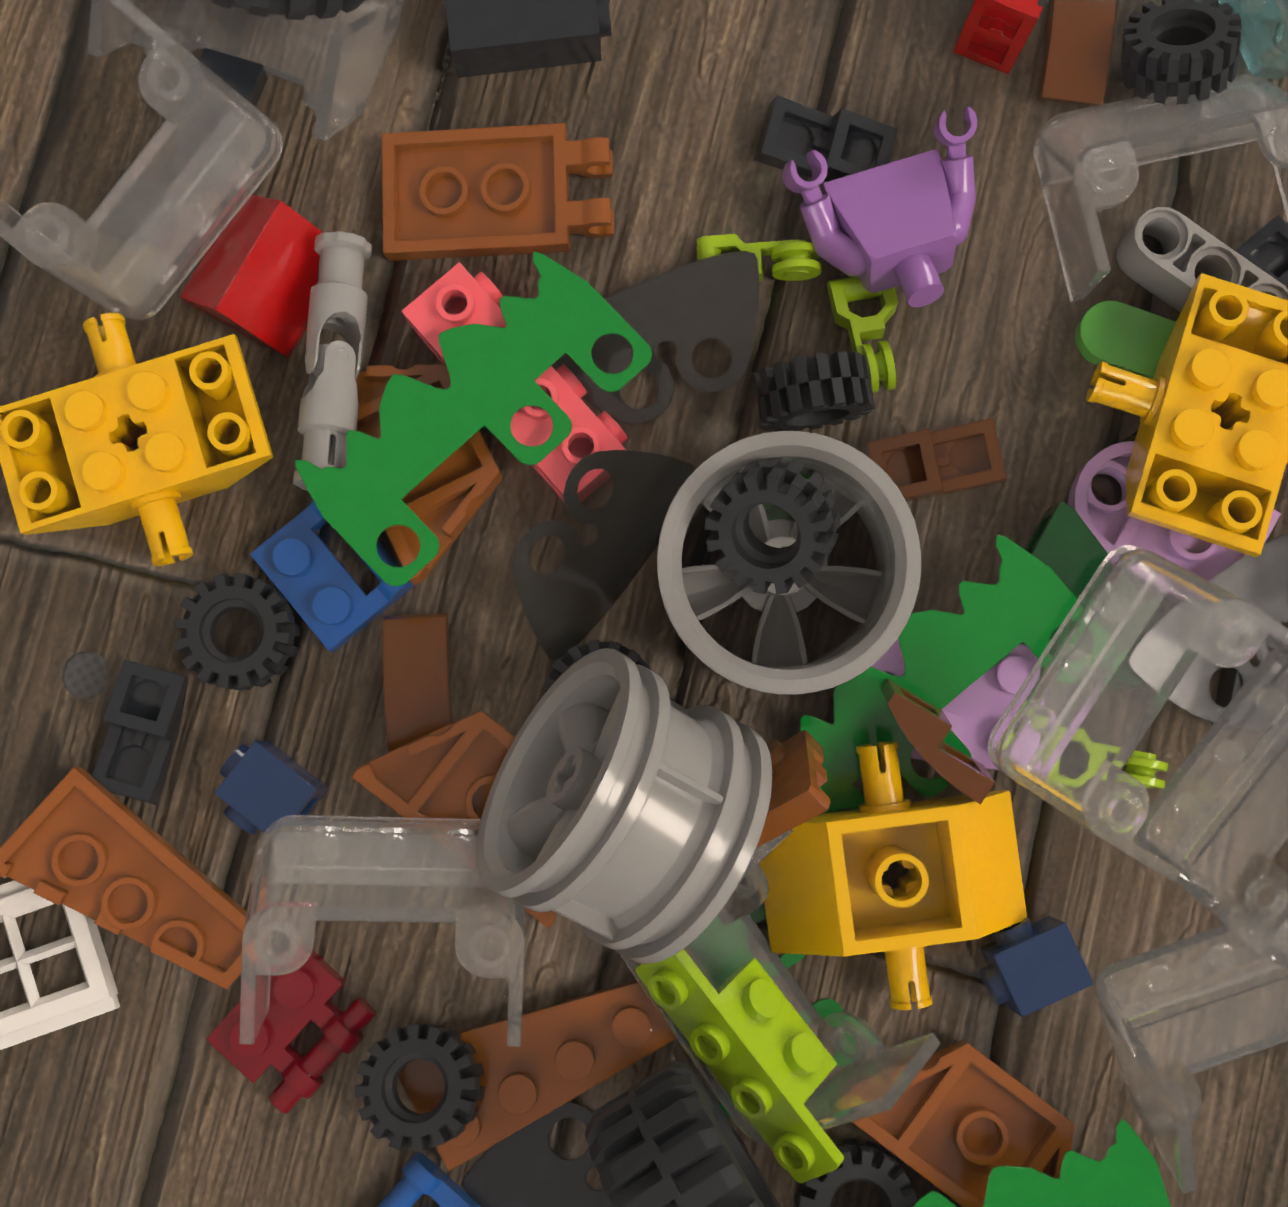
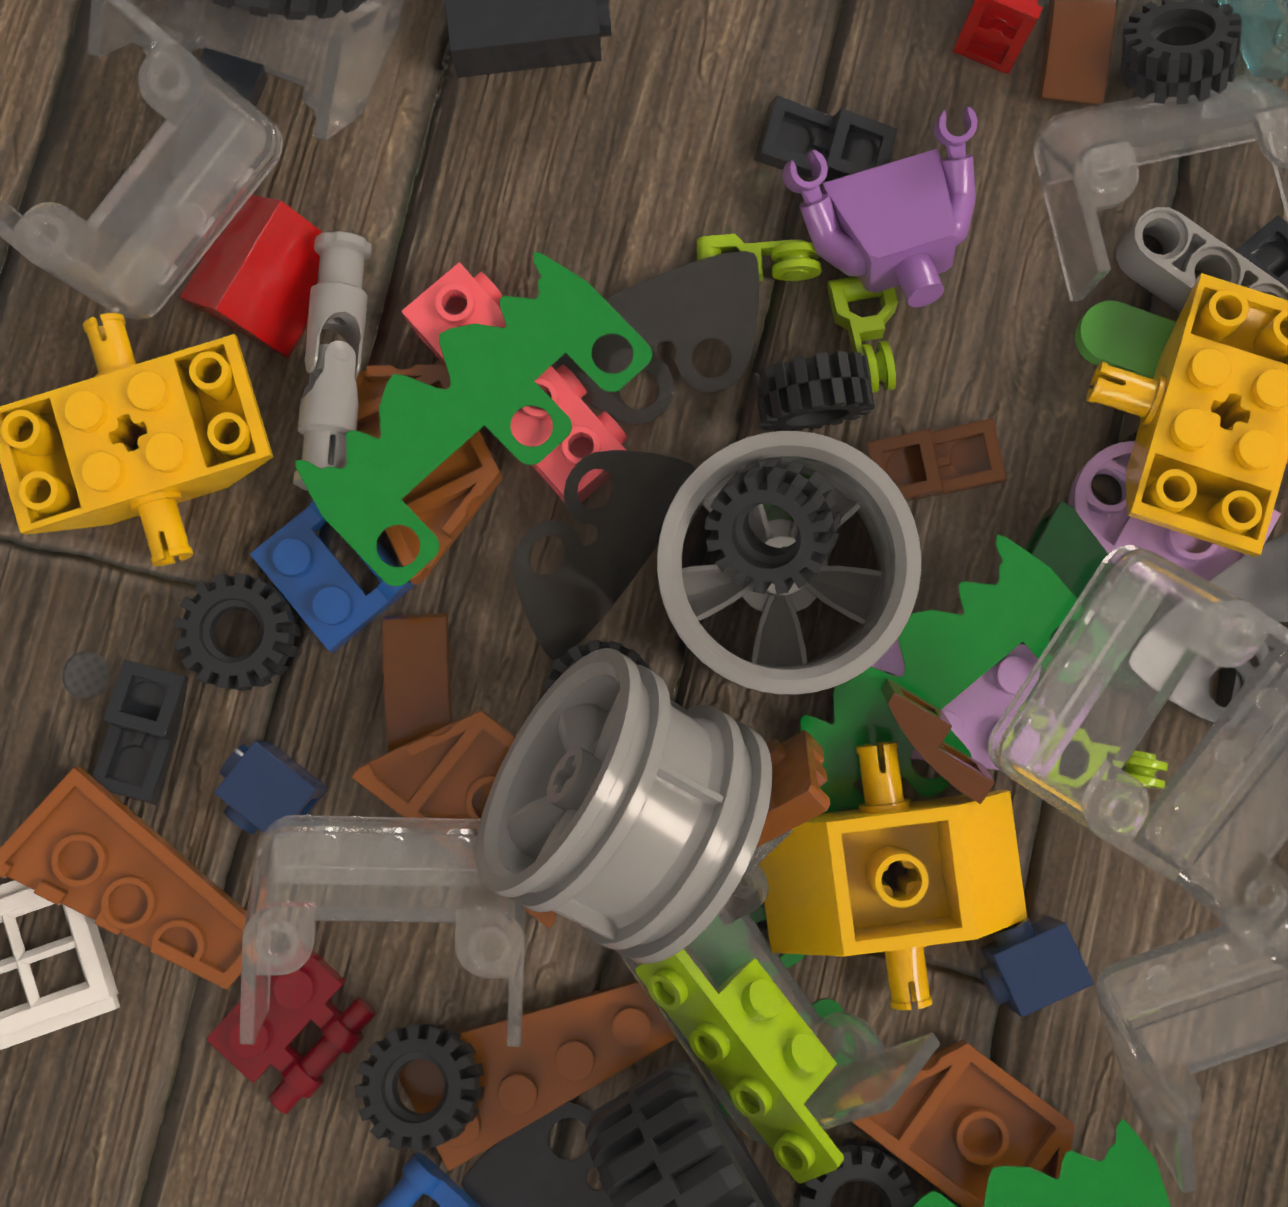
(490, 191): dark orange tile -> none

